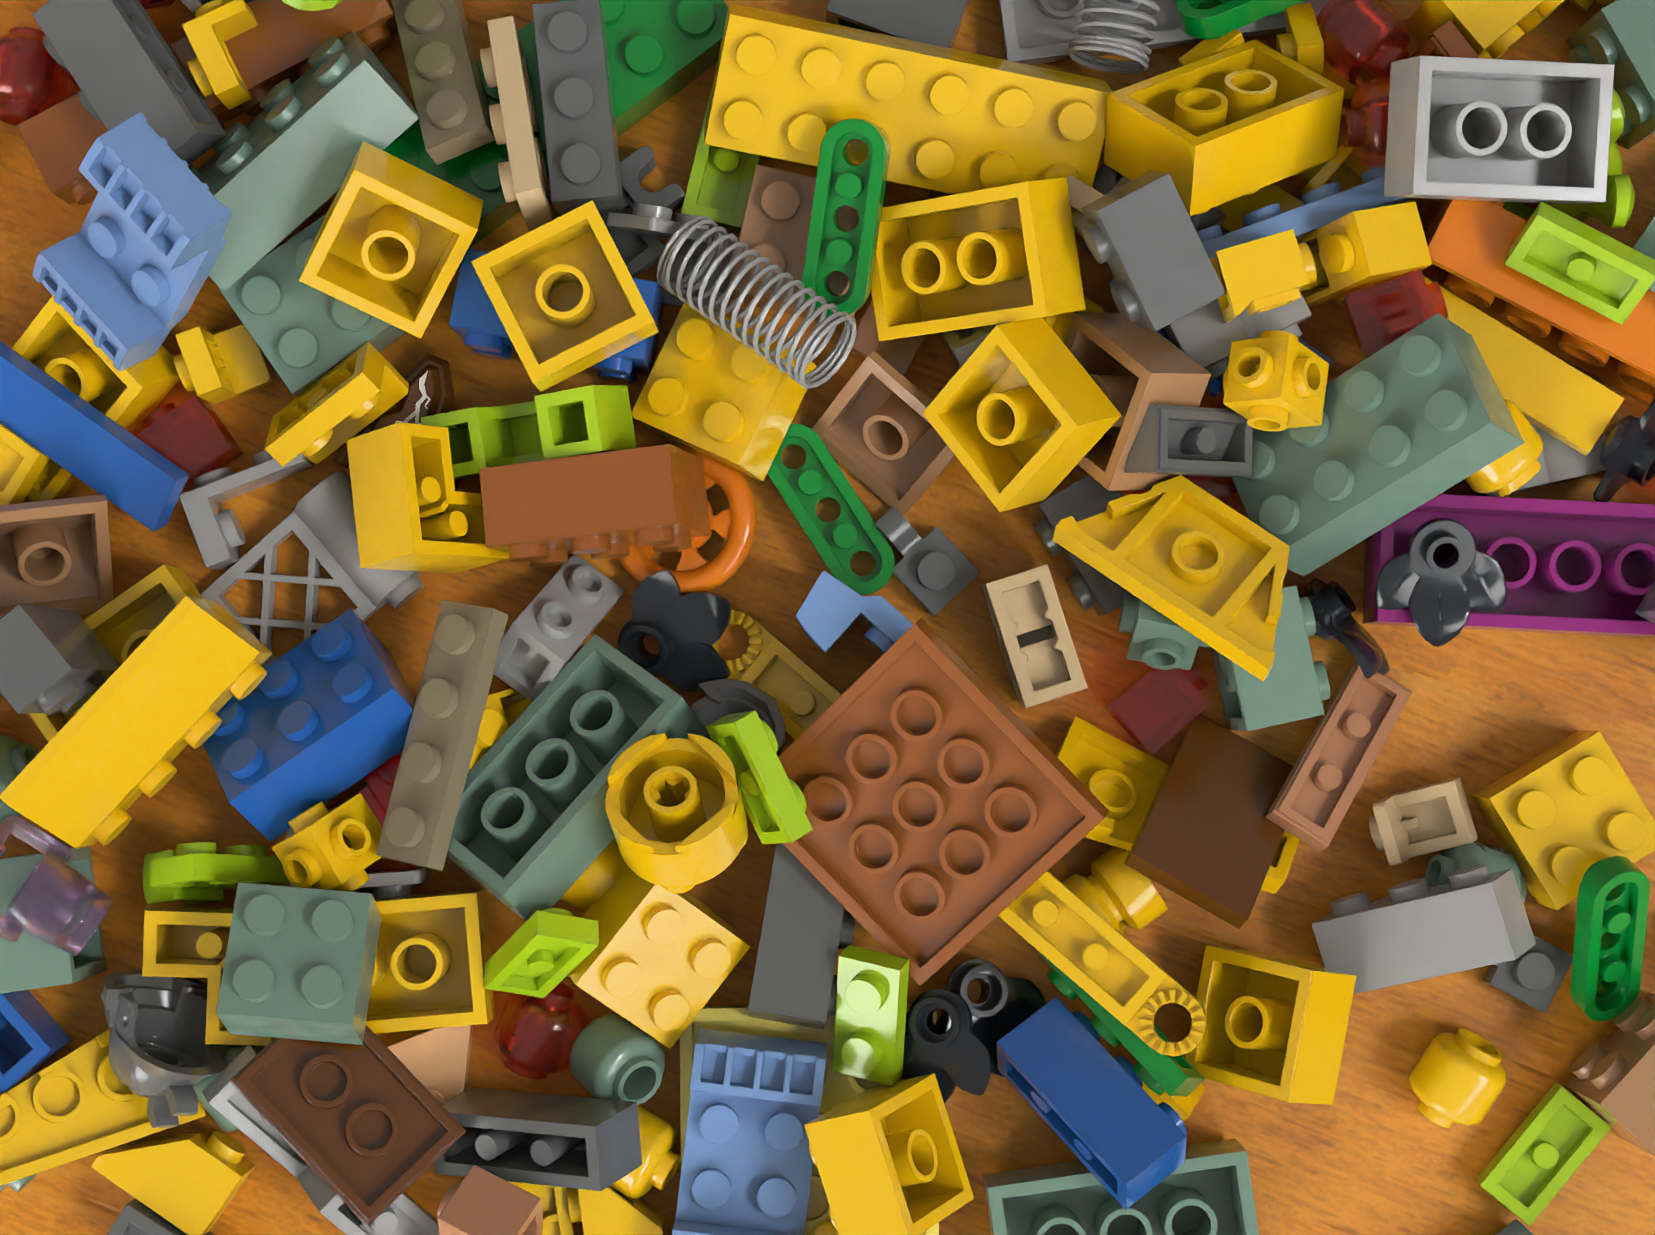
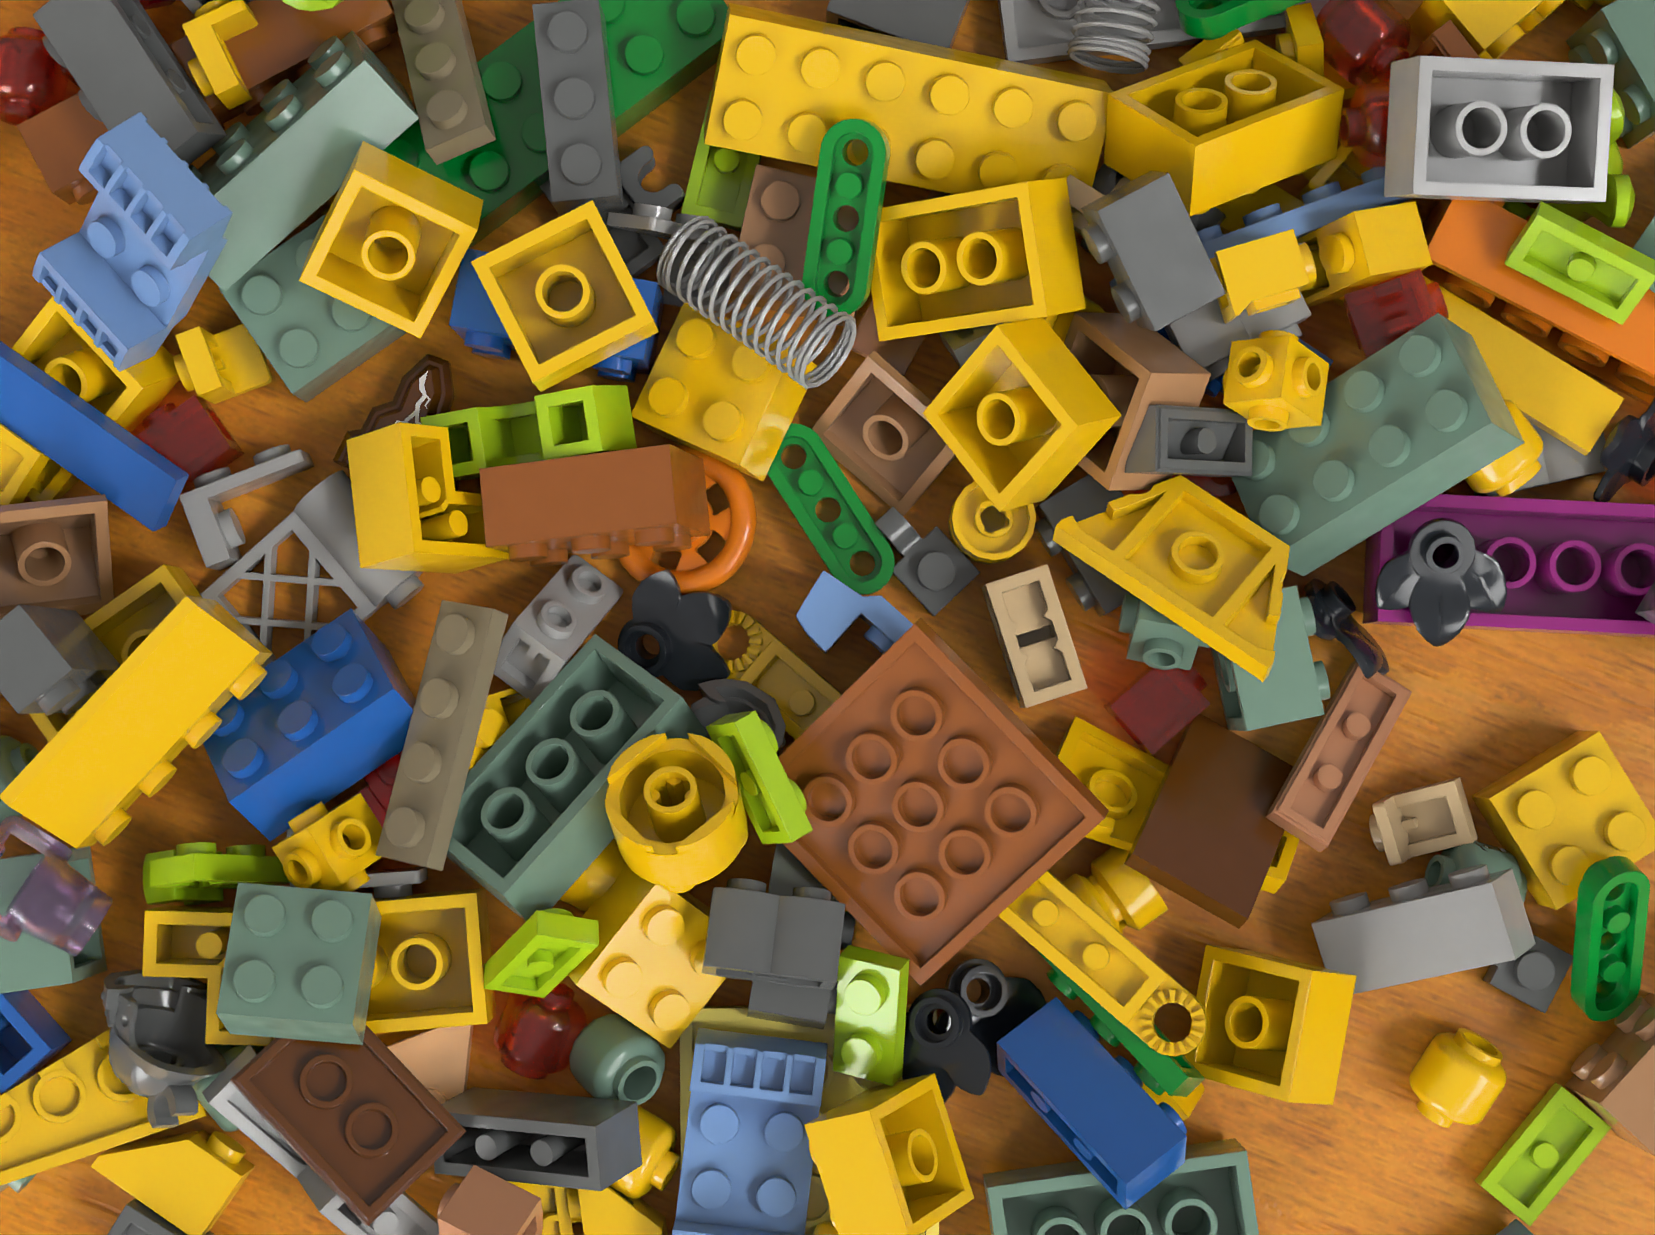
(335, 407): yellow bracket -> none
(514, 122): tan wing -> none
(774, 936): none -> dark grey brick
(986, 533): none -> yellow wheel

